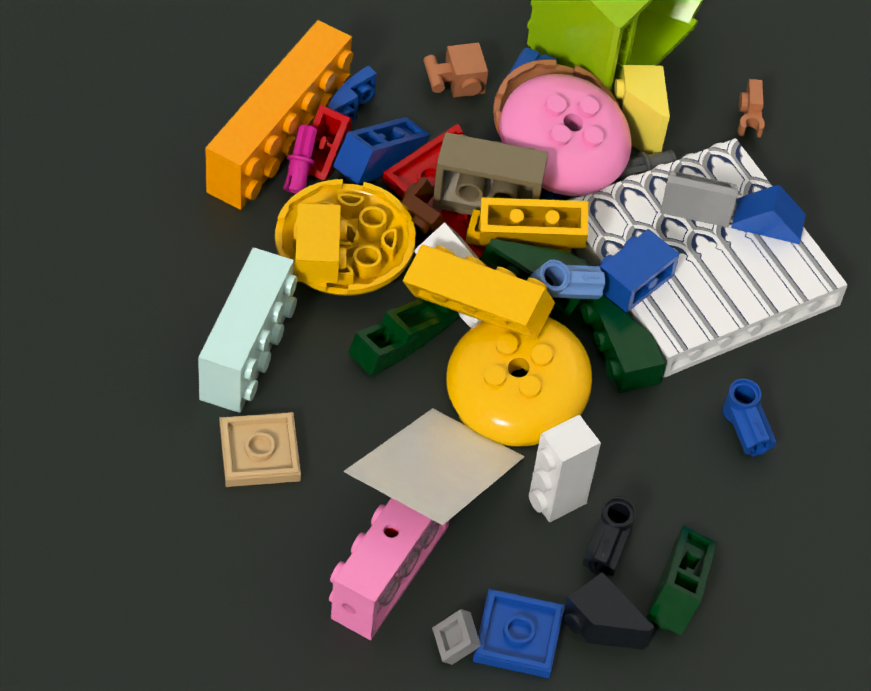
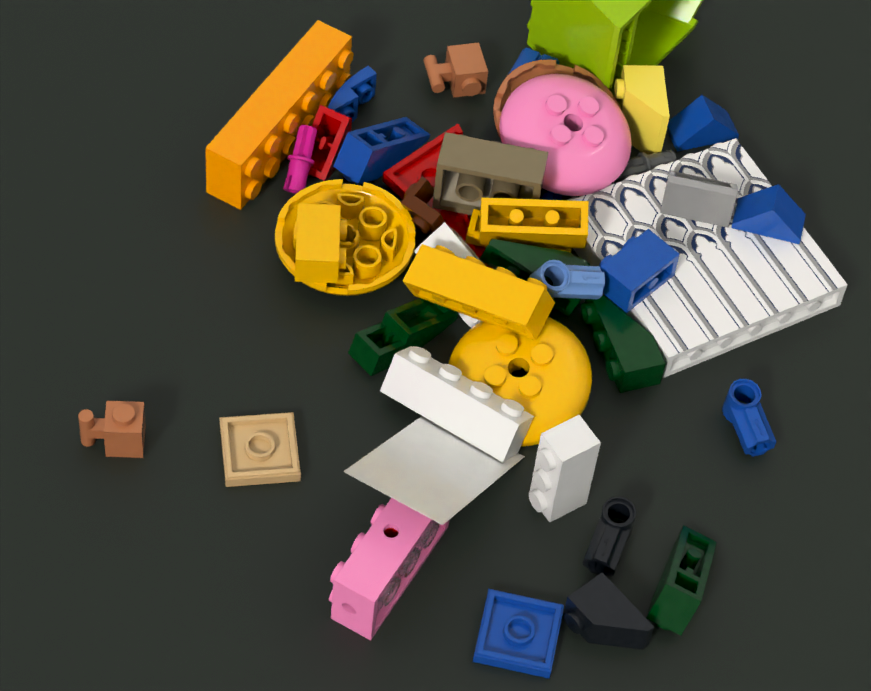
(121, 428): none -> nougat brick
(247, 330): light aqua brick -> none
(456, 636): light grey plate -> none
(457, 403): none -> white brick
(701, 125): none -> blue slope
(752, 104): nougat plate -> none

